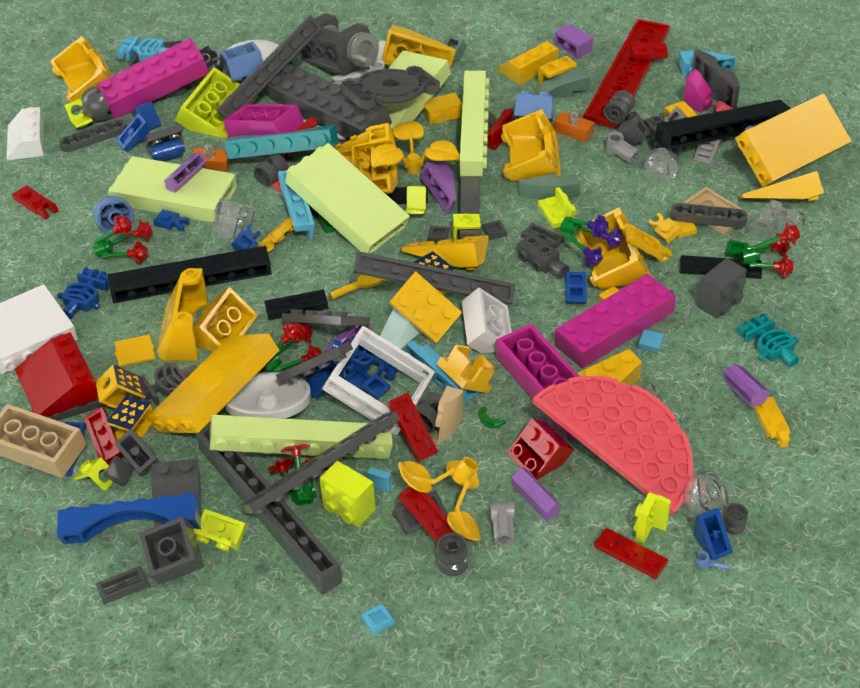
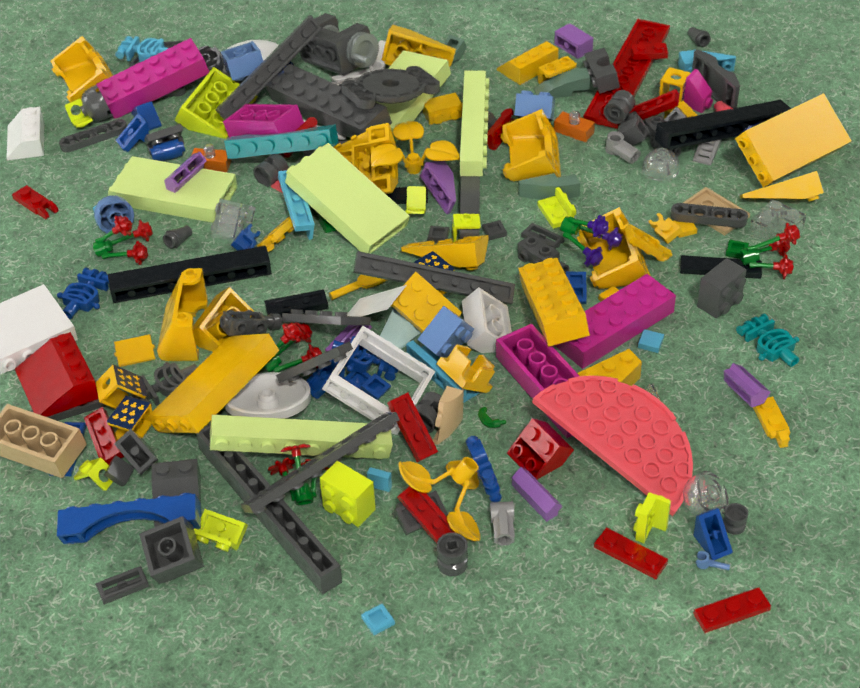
(168, 220): blue plate -> none
(177, 236): none -> dark grey cone
(244, 325): none -> dark grey brick
(375, 303): none -> white sticker
(445, 332): none -> medium blue brick
(485, 469): none -> blue torso
(553, 302): none -> yellow brick
(601, 71): none -> dark grey arch
(657, 105): none -> red plate
(666, 80): none -> yellow piece
(700, 37): none -> dark grey cone
(732, 610): none -> red plate

